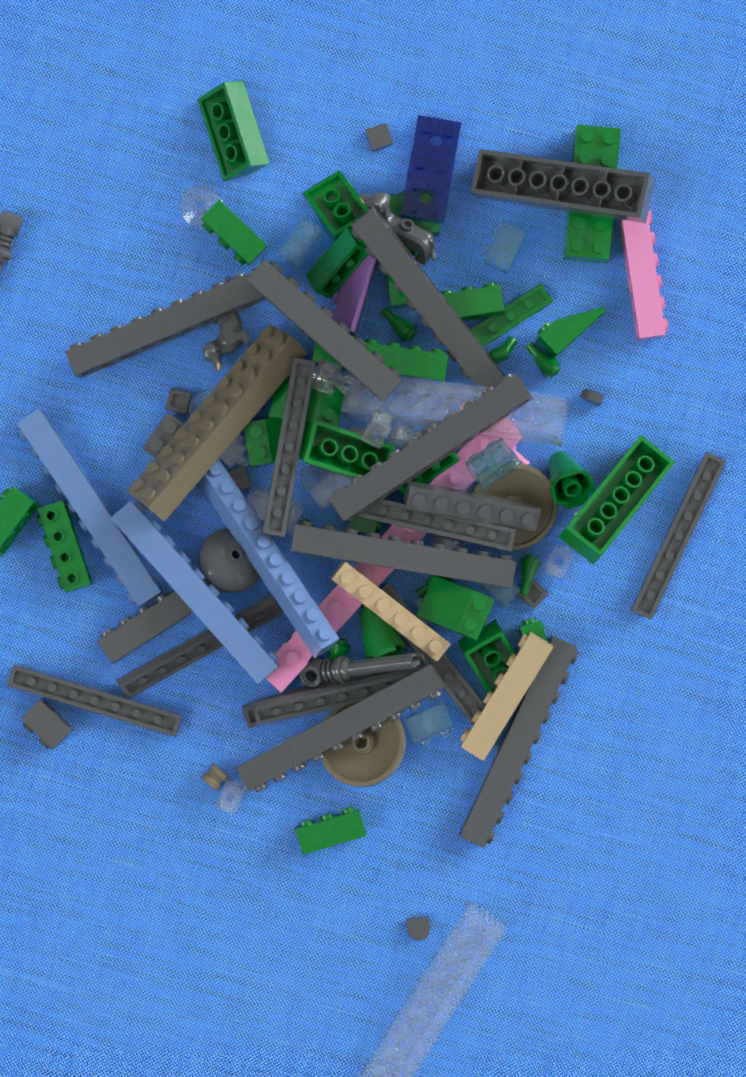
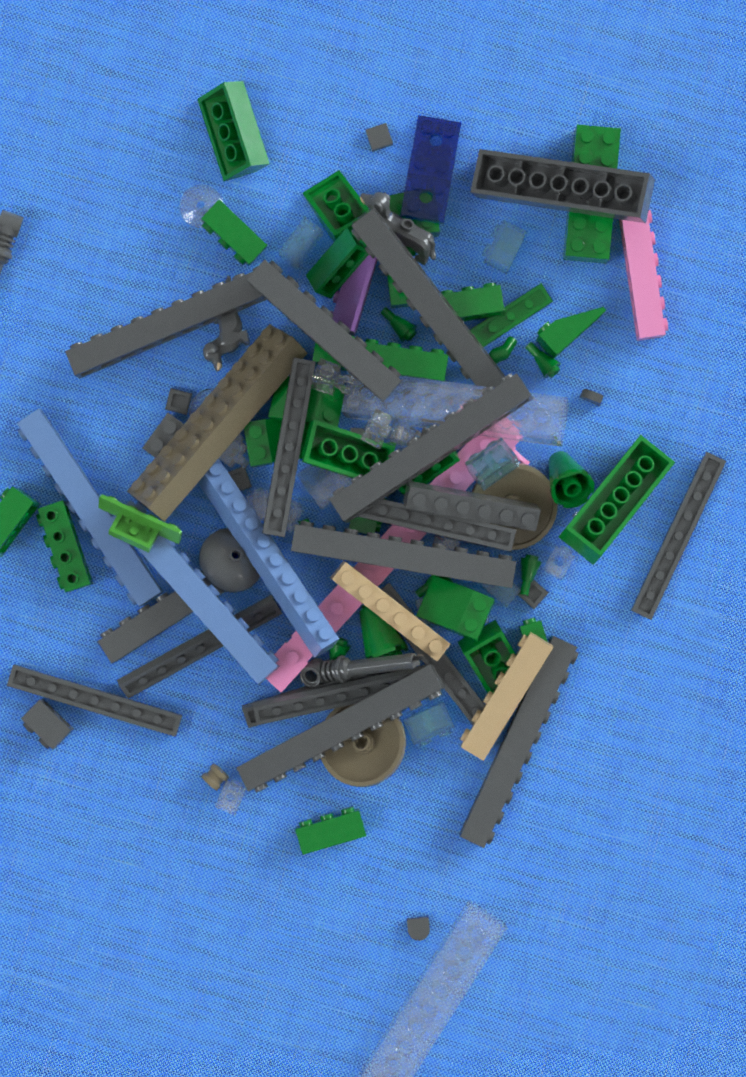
(135, 526): none -> bright green bracket

